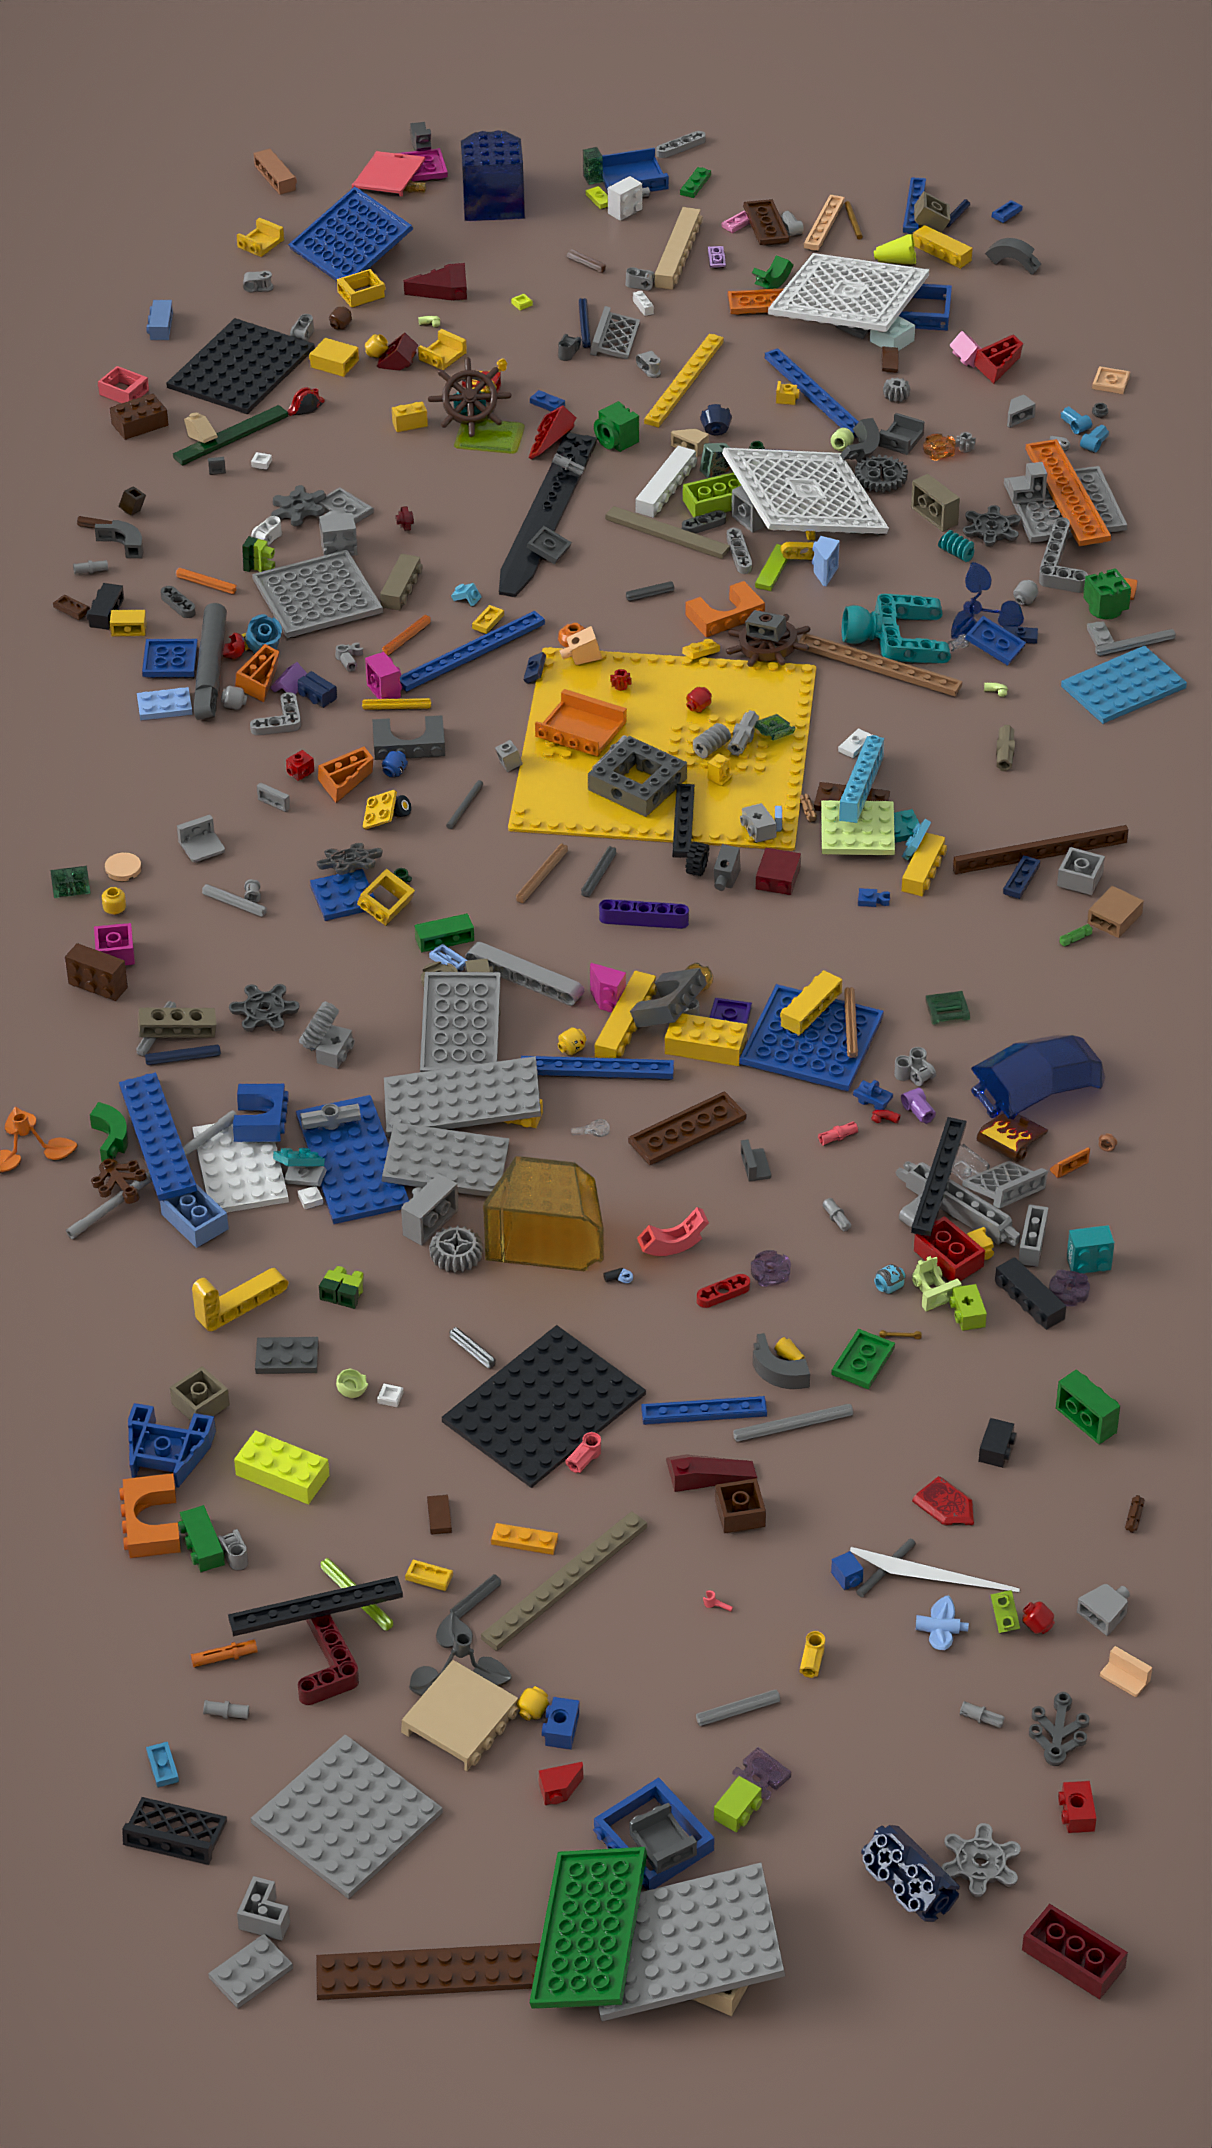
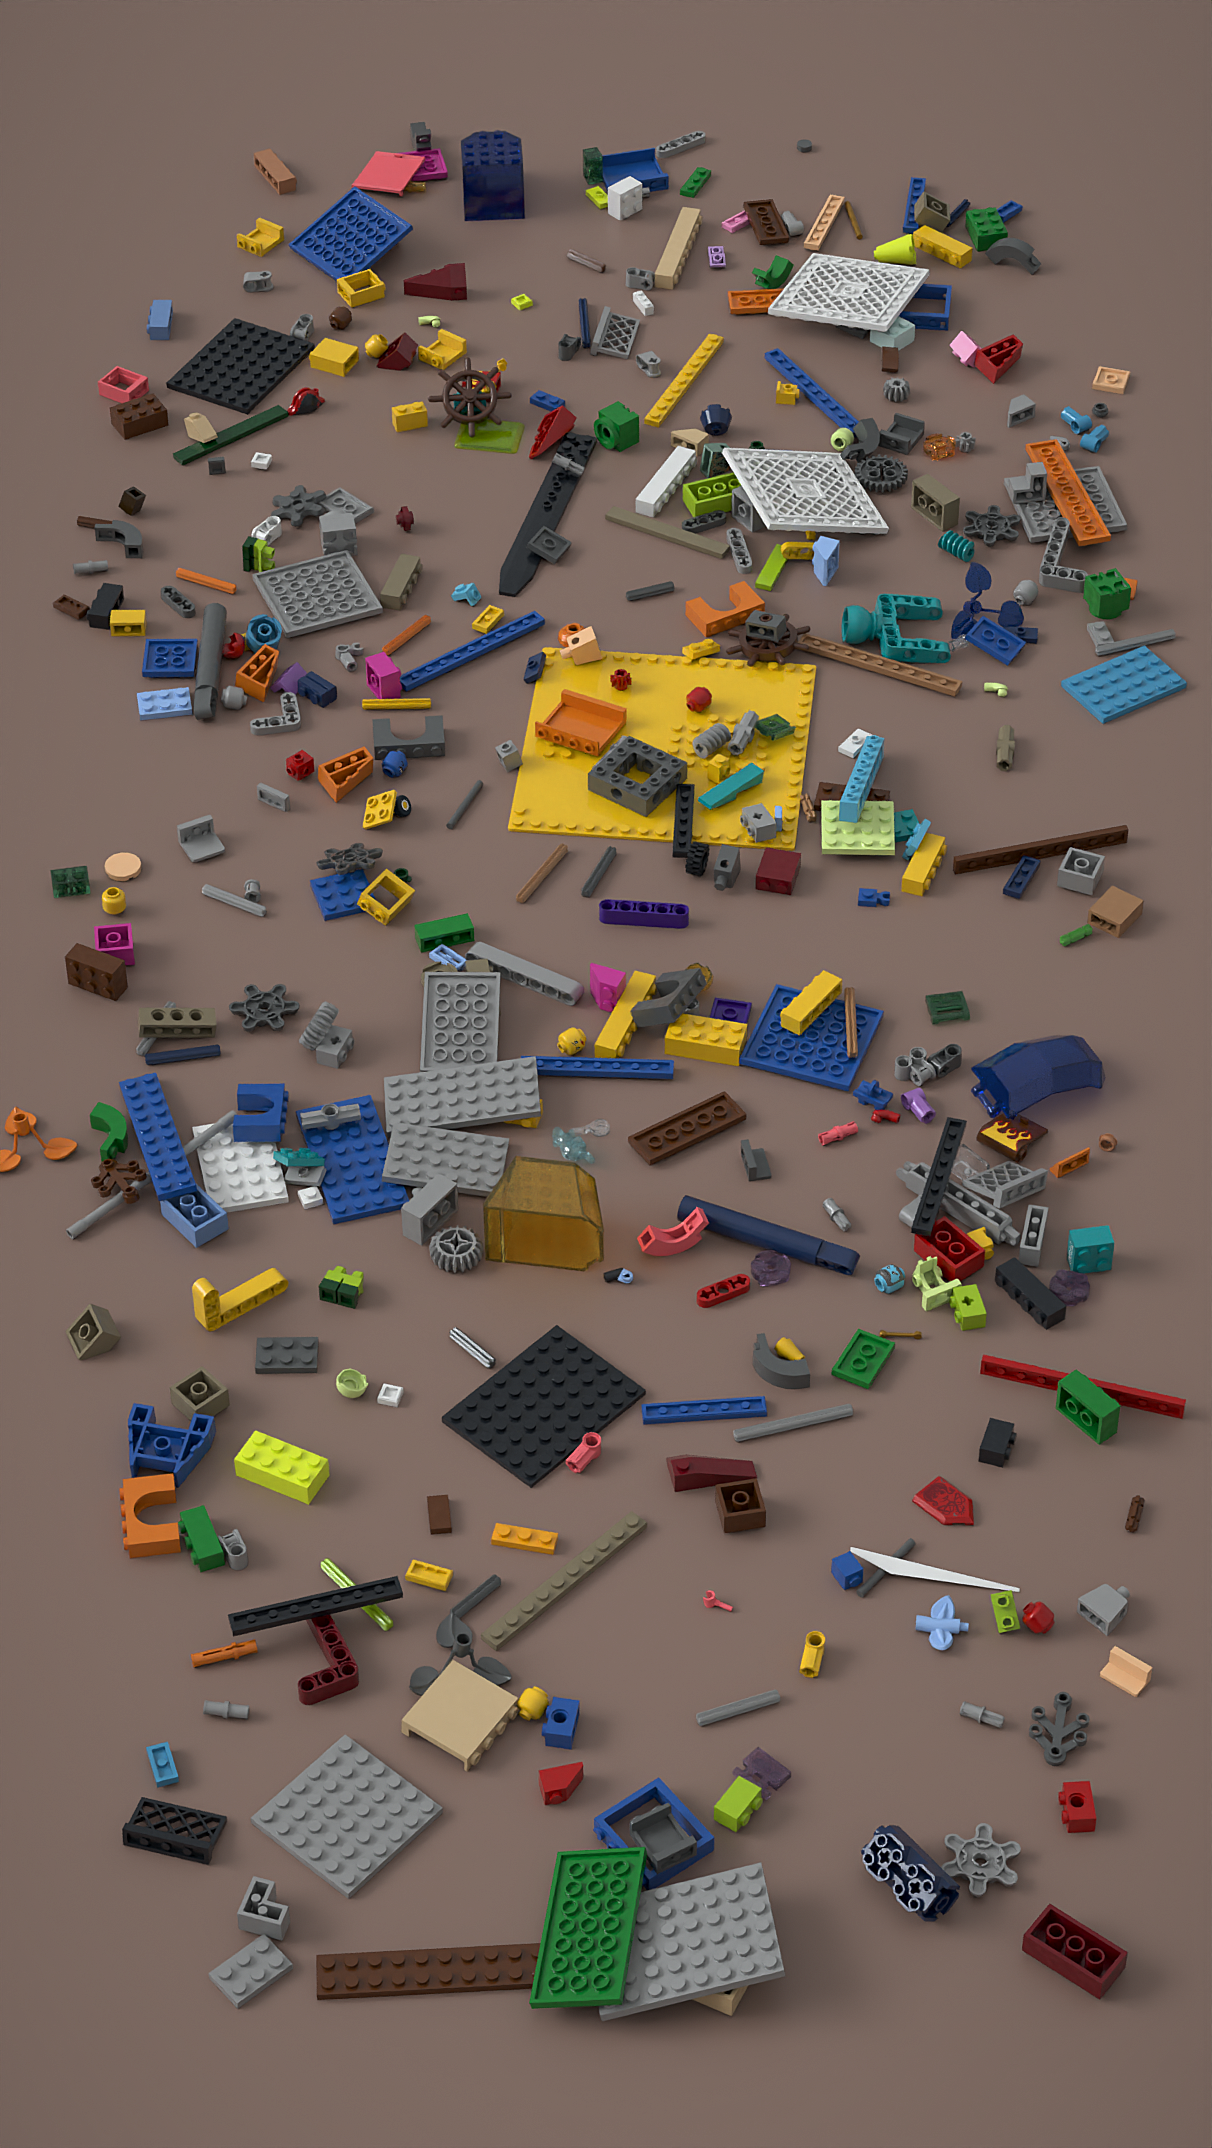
(93, 1332): none -> dark tan slope
(571, 1147): none -> clear light blue animal
(728, 789): none -> teal slope
(772, 1236): none -> dark blue piece
(804, 145): none -> dark grey tile
(946, 1059): none -> dark grey piece
(985, 227): none -> green brick
(1049, 1379): none -> red plate

